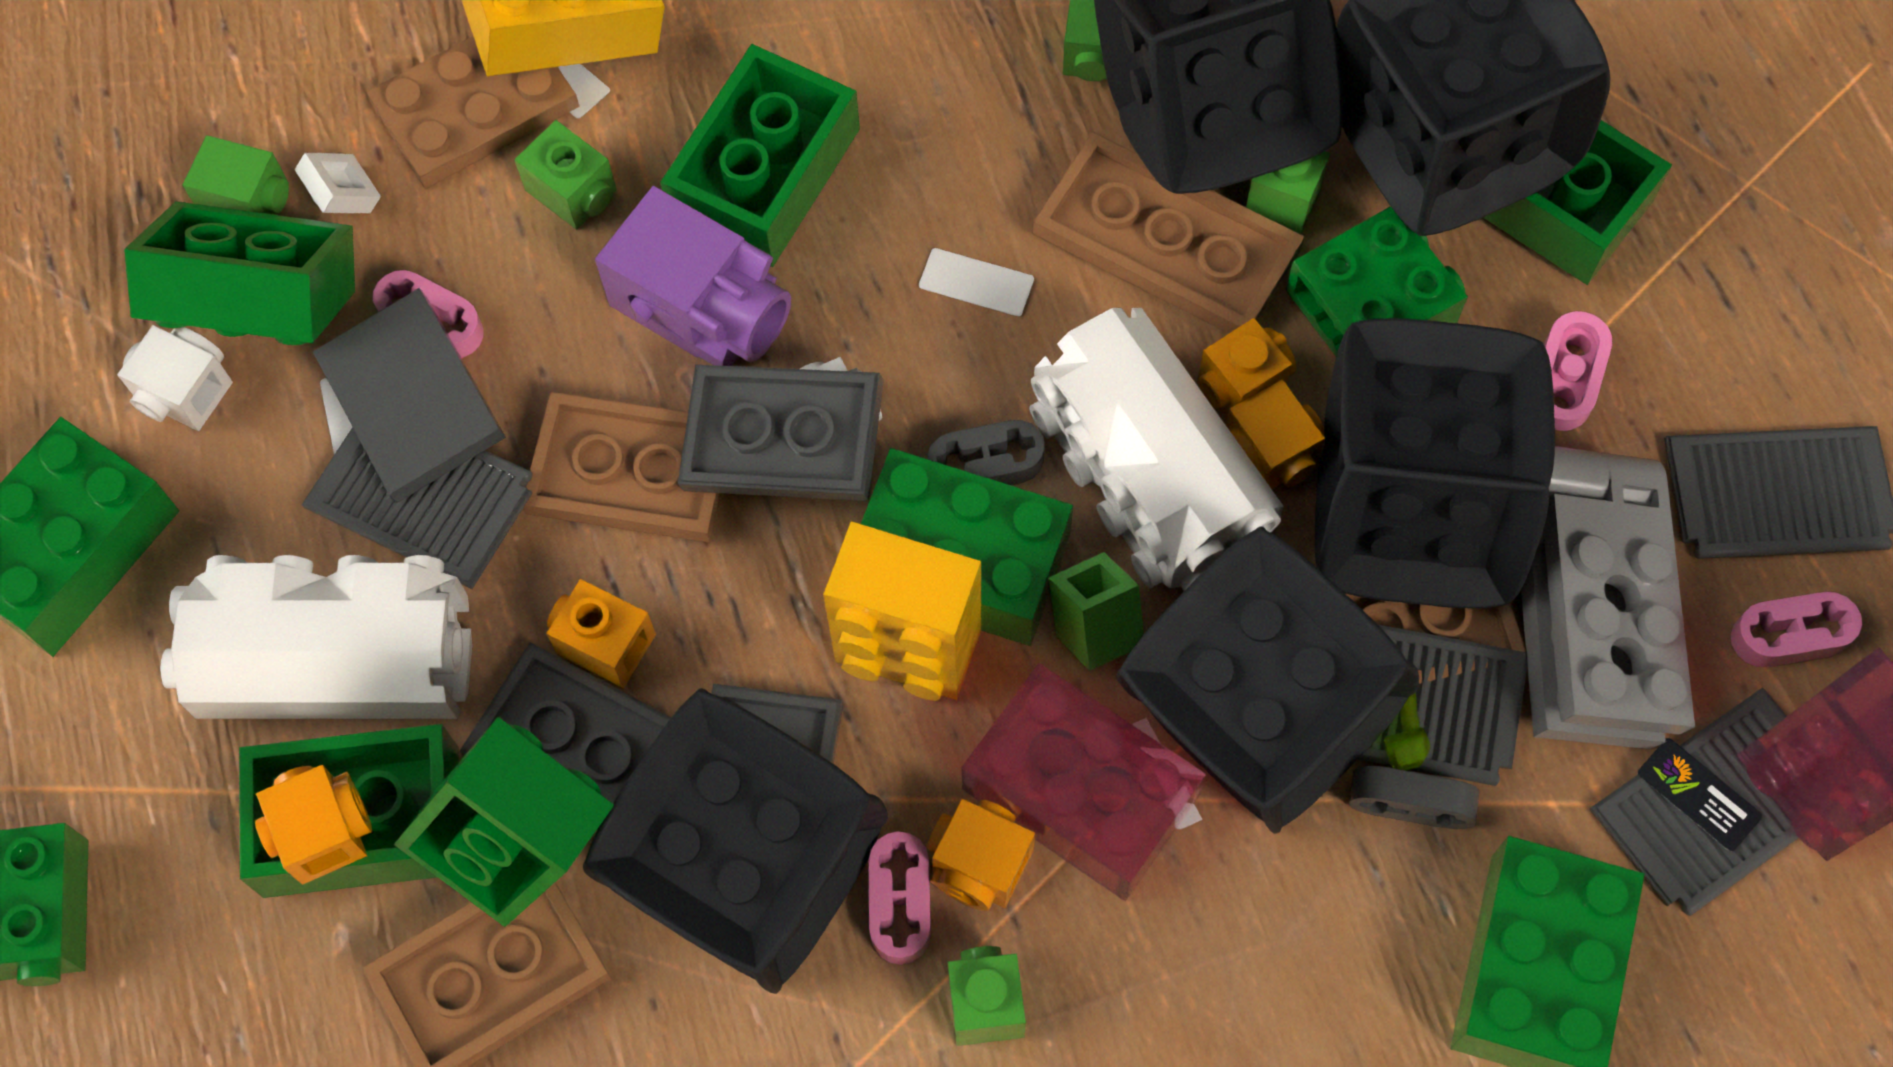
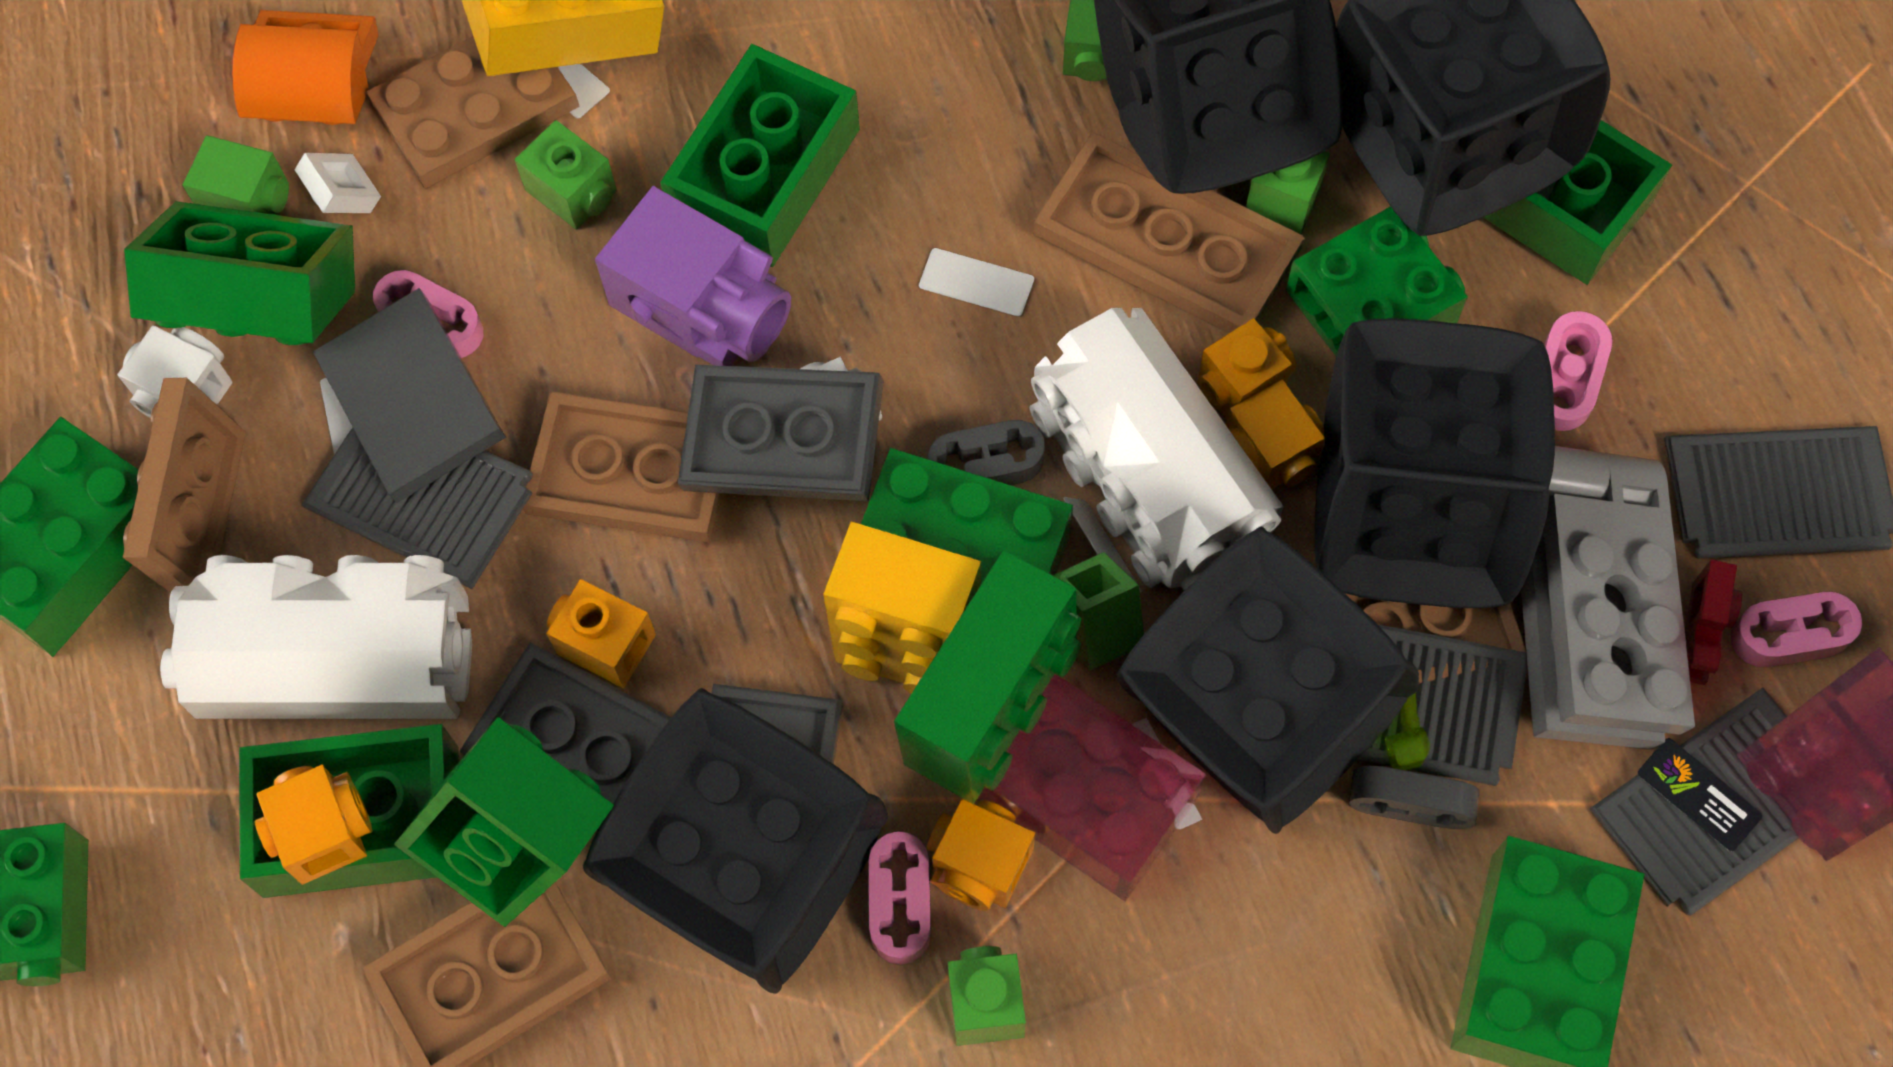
(183, 486): none -> medium nougat plate
(303, 66): none -> orange brick
(990, 678): none -> green brick
(1095, 532): none -> white sticker
(1711, 609): none -> dark red plate

